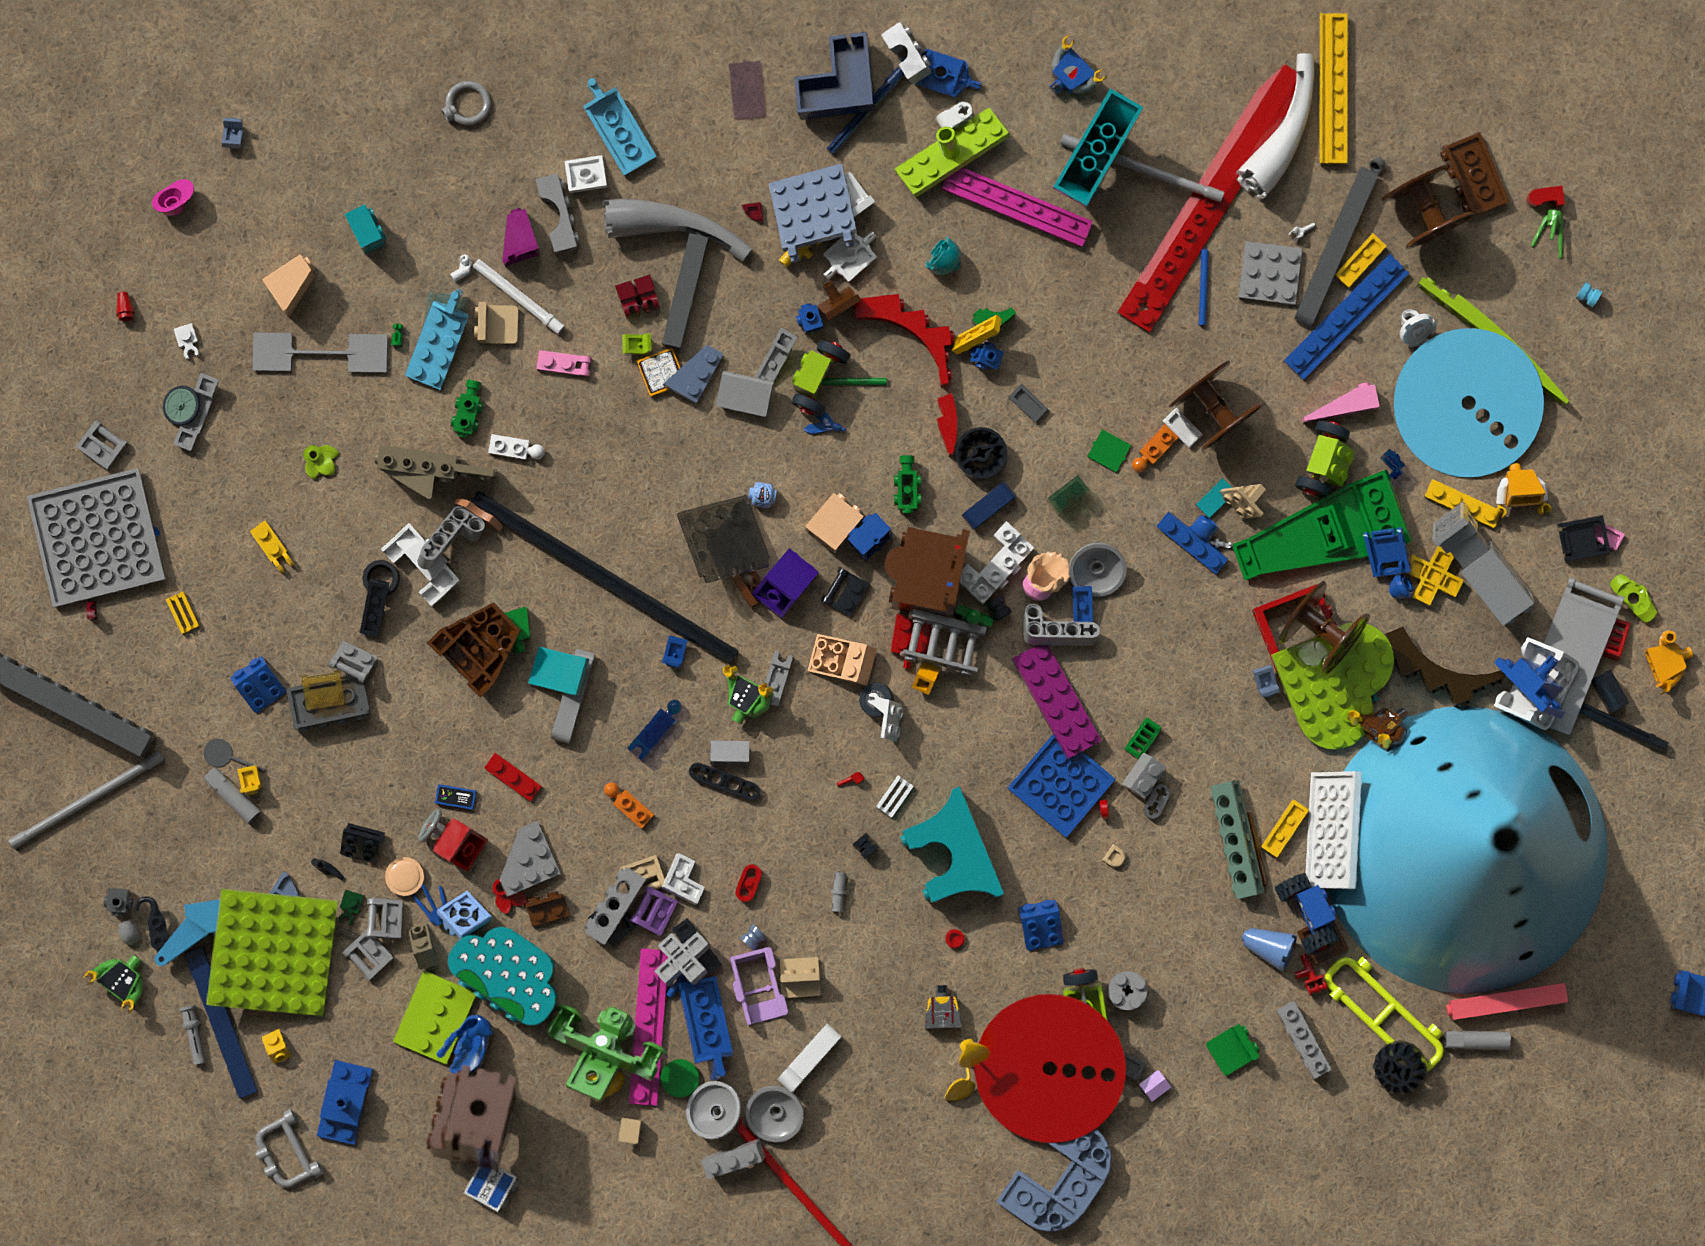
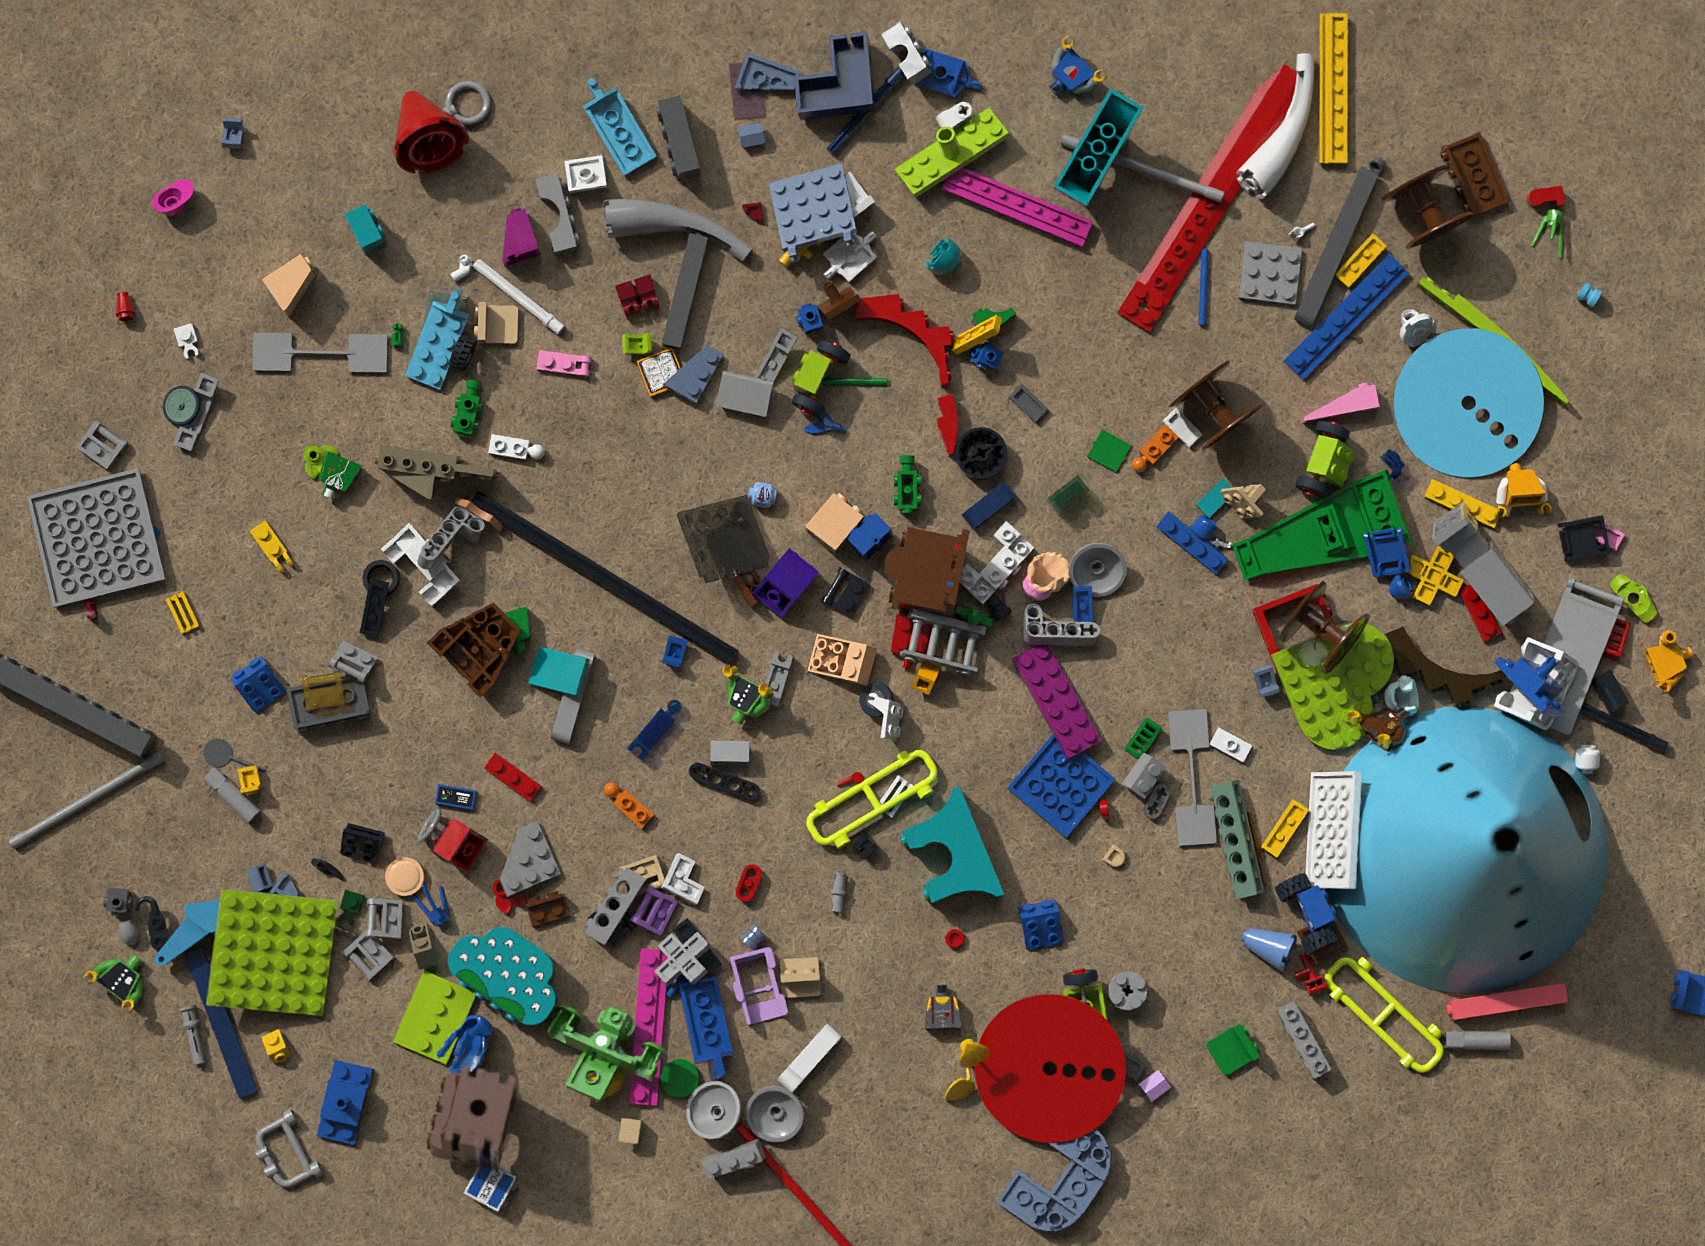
(259, 878): none -> sand blue piece
(337, 473): none -> green torso
(427, 136): none -> red cone
(462, 352): none -> black tyre
(463, 915): light blue piece -> none
(680, 142): none -> dark grey brick
(751, 135): none -> sand blue piece
(765, 75): none -> sand blue wing
(841, 838): none -> neon yellow bar
(1195, 822): none -> light grey hinge
(1230, 745): none -> white plate
(1401, 1055): black gear -> none
(1402, 694): none -> light aqua helmet
(1479, 613): none -> red plate
(1587, 758): none -> white head

